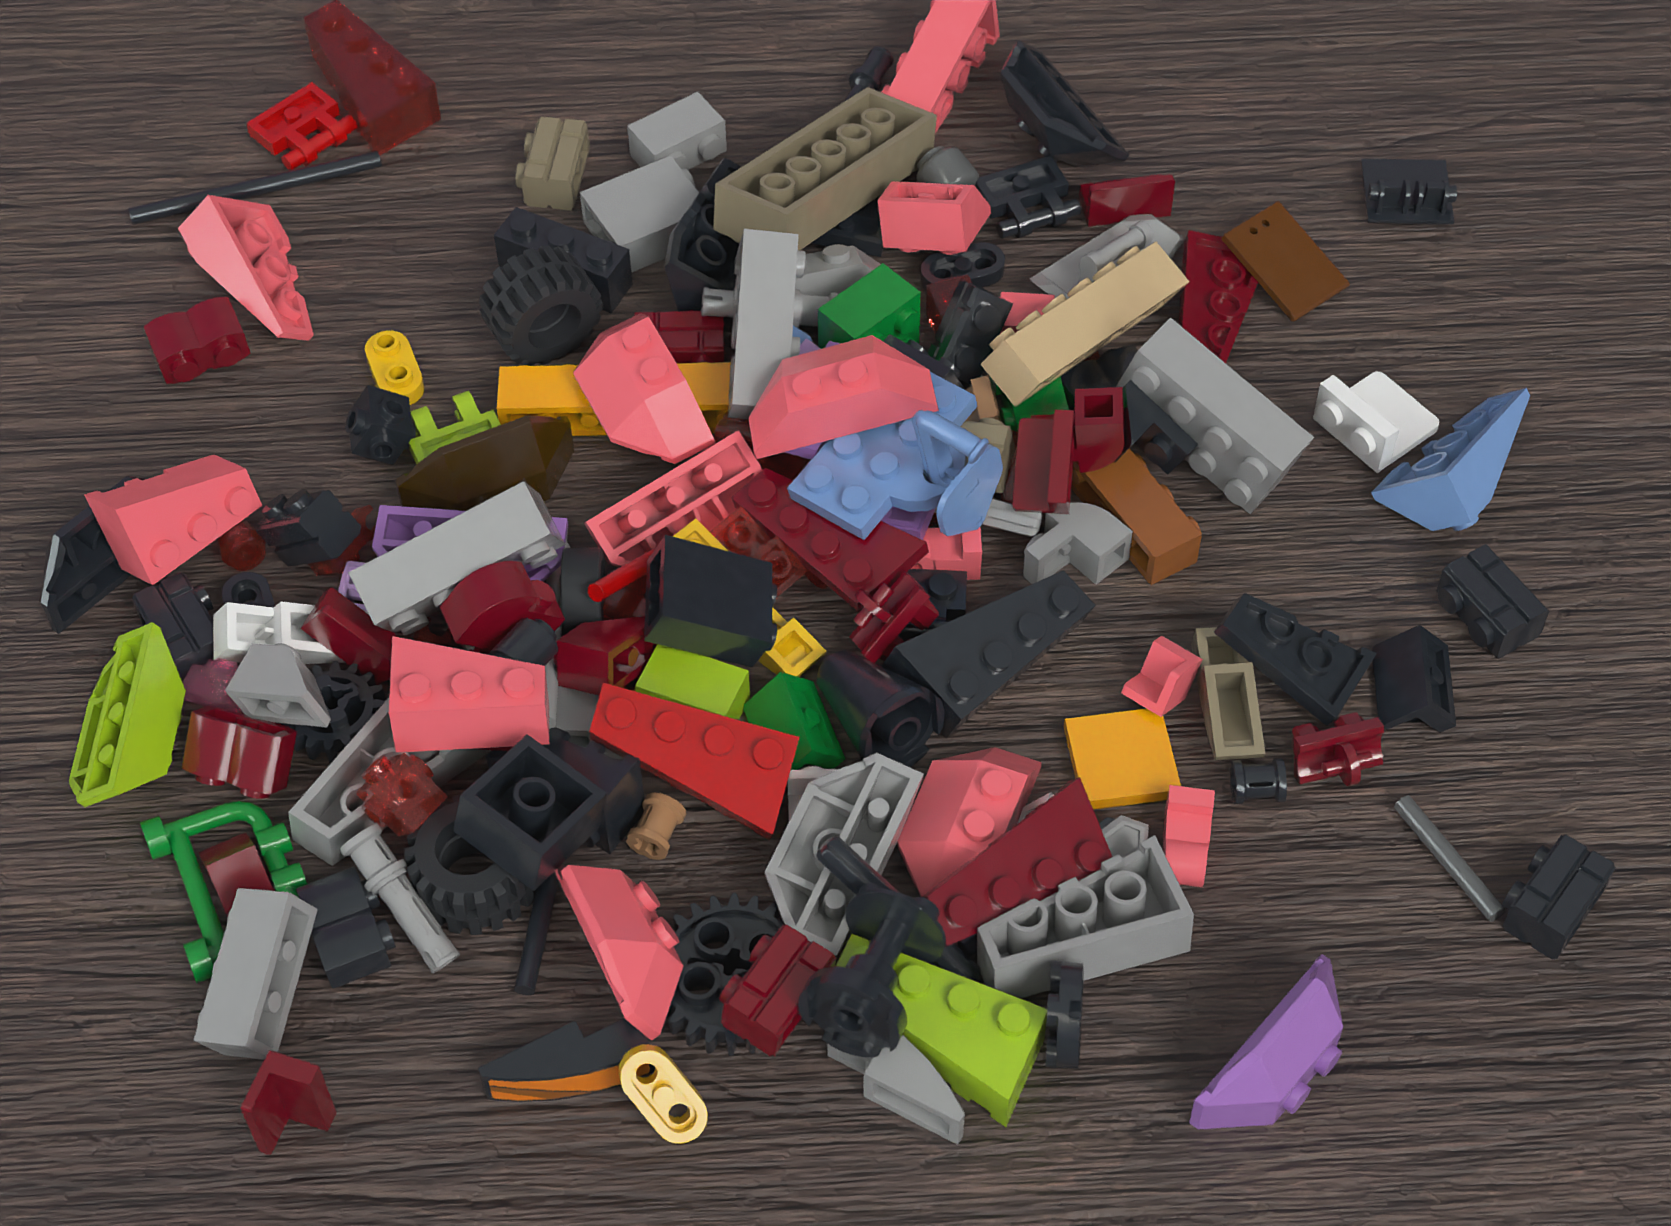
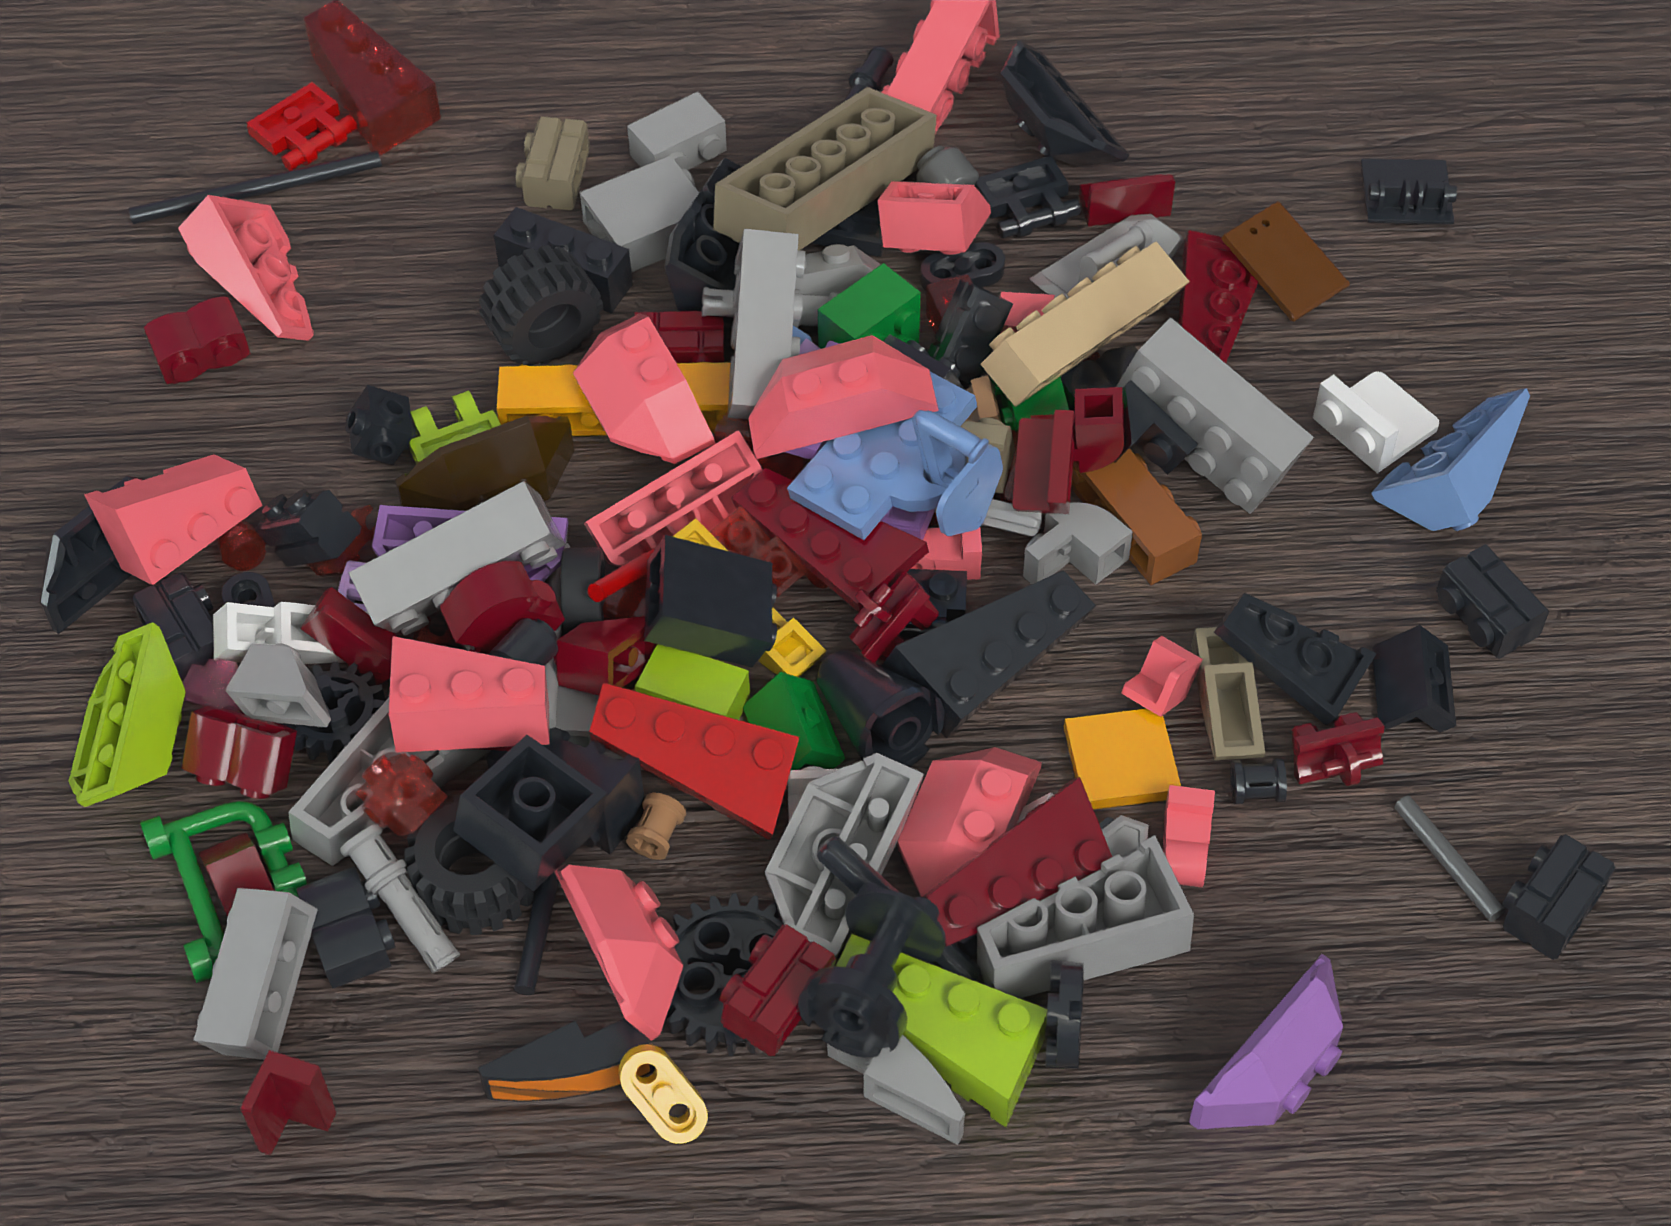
(394, 365): yellow plate -> none

